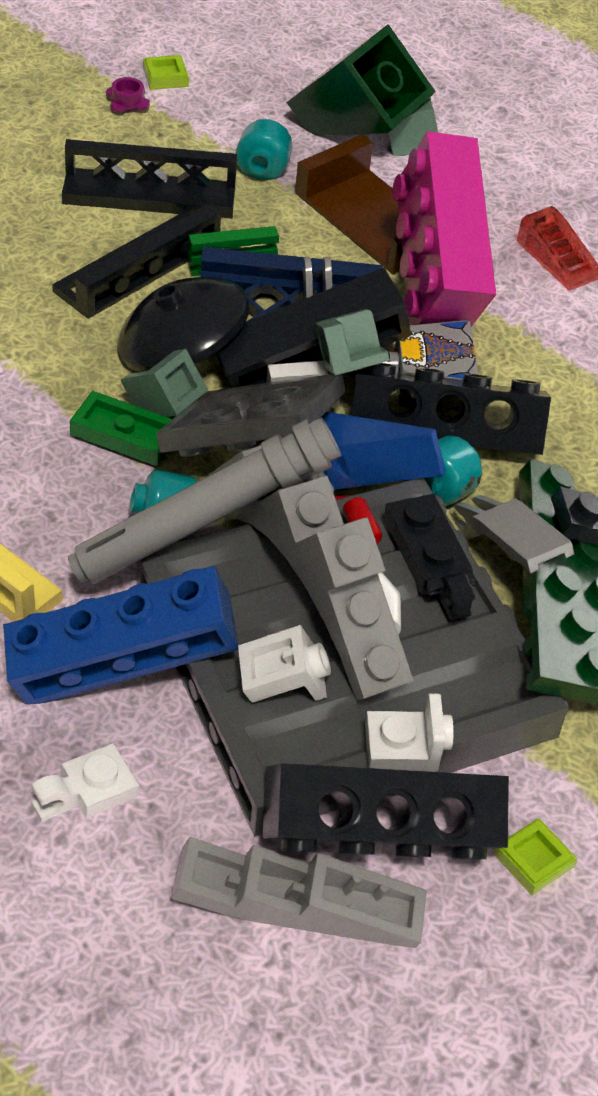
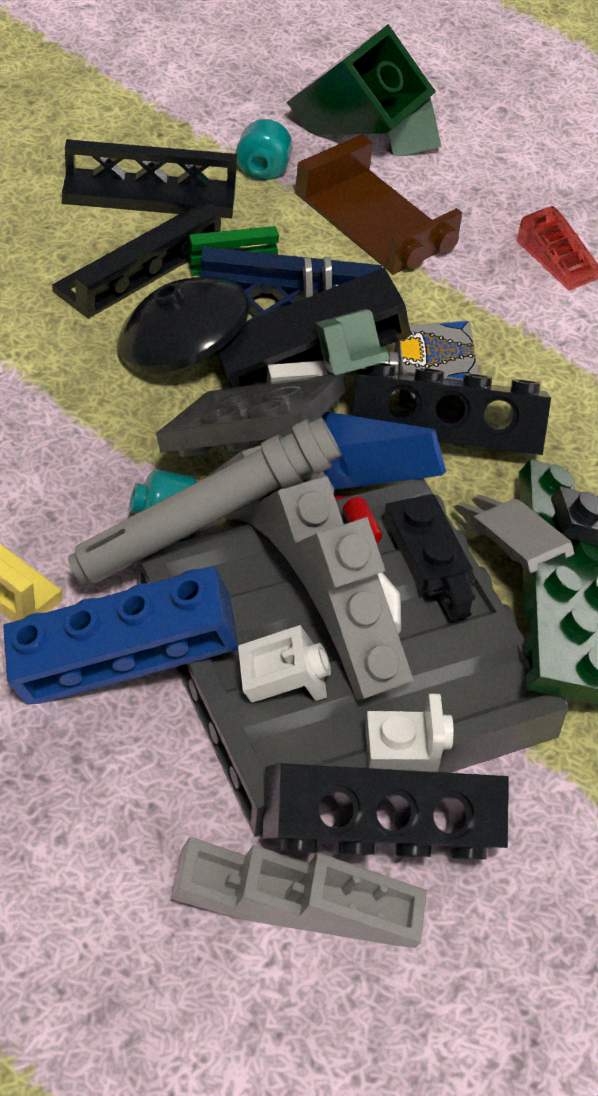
(89, 781): white plate -> none
(119, 427): green plate -> none
(127, 95): magenta plate -> none
(165, 72): lime tile -> none
(167, 386): sand green panel -> none
(444, 231): dark pink brick -> none
(462, 470): teal head -> none
(536, 856): lime tile -> none

